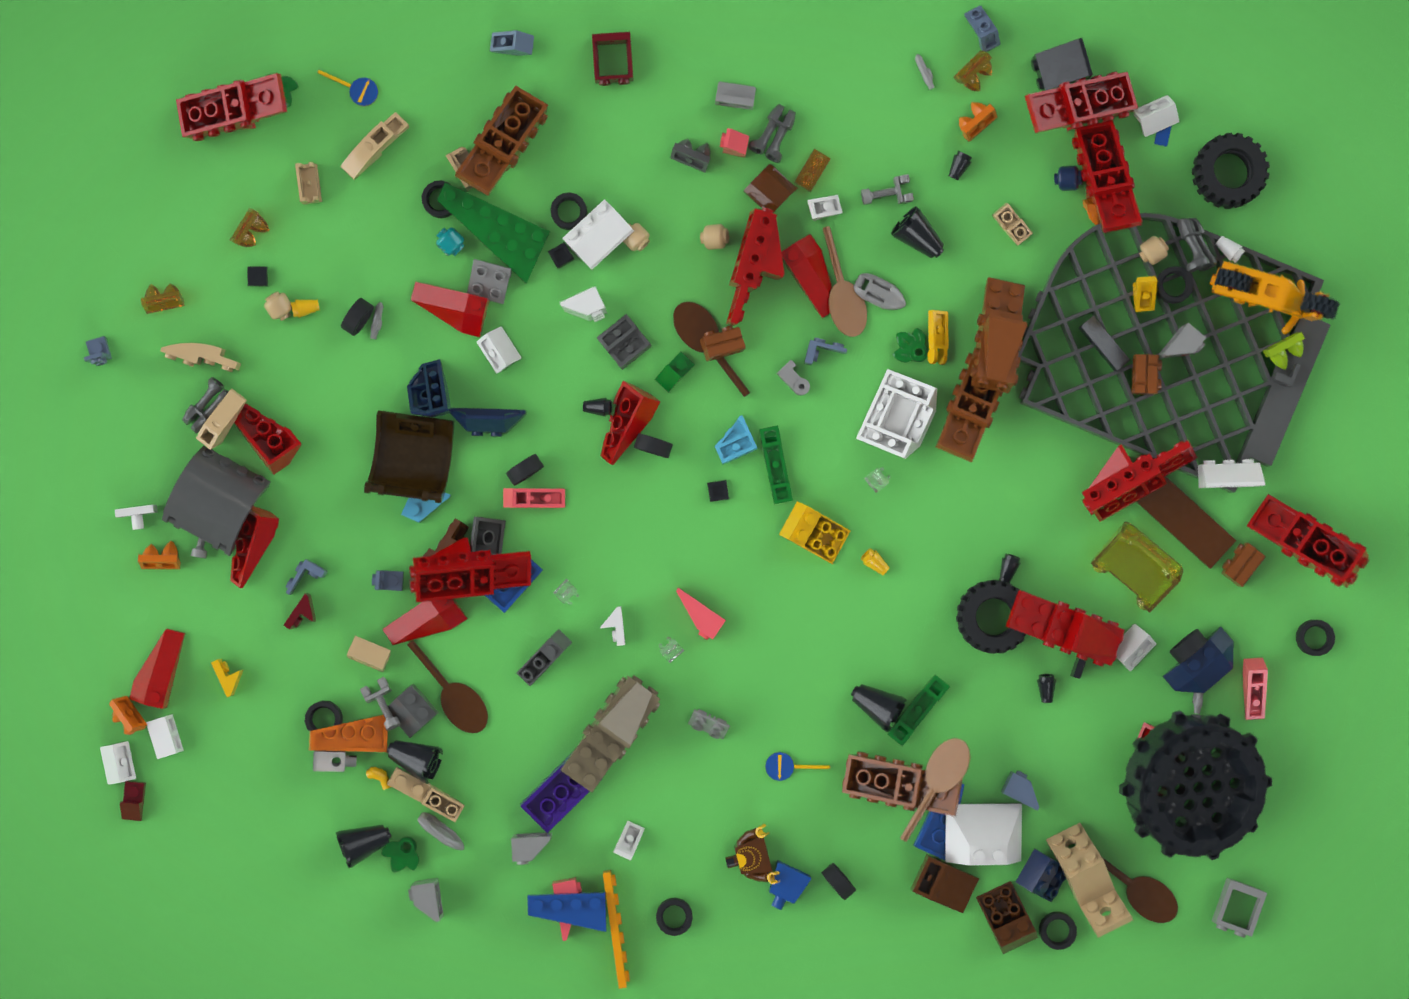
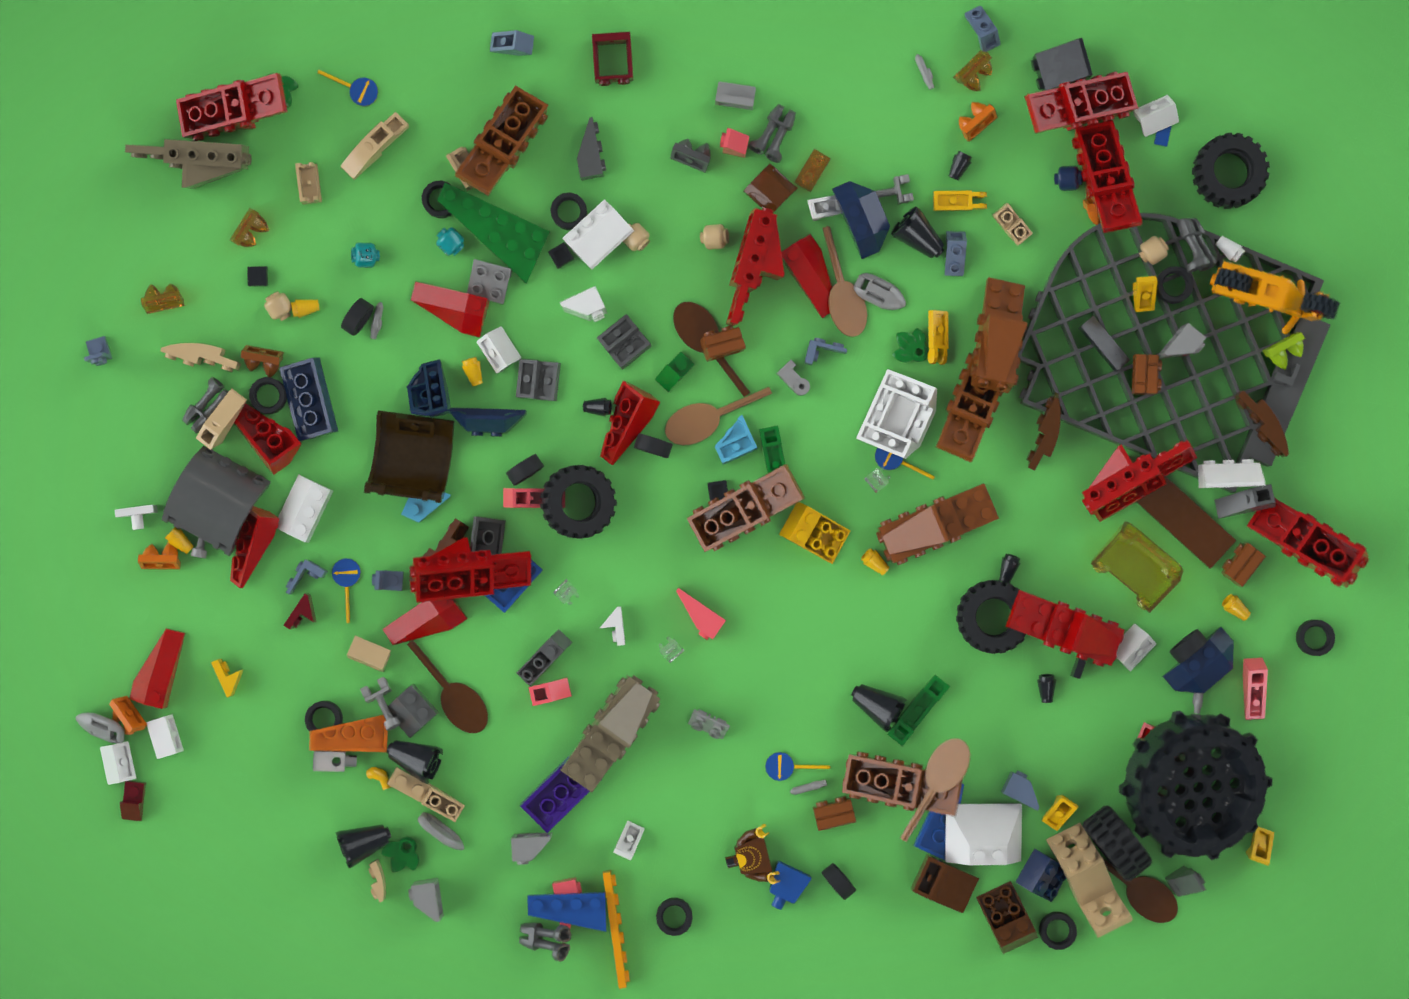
(101, 727): none -> light grey piece
(179, 540): none -> yellow cone
(198, 160): none -> dark tan wedge
(253, 395): none -> black tyre
(270, 358): none -> dark orange tile
(303, 508): none -> white slope
(308, 399): none -> dark blue slope
(346, 573): none -> blue piece
(364, 255): none -> teal head
(379, 887): none -> tan slope
(473, 370): none -> yellow cone
(535, 939): none -> dark grey piece
(538, 380): none -> dark grey slope
(549, 691): none -> coral slope
(588, 157): none -> dark grey slope
(603, 496): none -> black tyre
(700, 420): none -> medium nougat piece
(744, 508): none -> dark orange wedge
(808, 787): none -> light grey piece
(834, 813): none -> dark orange brick
(863, 217): none -> dark blue wedge
(891, 461): none -> blue piece
(936, 524): none -> dark orange wedge
(955, 253): none -> sand blue bracket
(957, 200): none -> yellow hinge
(1048, 425): none -> reddish brown slope
(1059, 812): none -> yellow slope
(1117, 843): none -> black tyre
(1185, 881): none -> dark grey slope
(1223, 901): light grey window -> none
(1234, 606): none -> yellow cone
(1245, 501): none -> dark grey slope
(1261, 846): none -> yellow slope
(1269, 428): none -> reddish brown slope

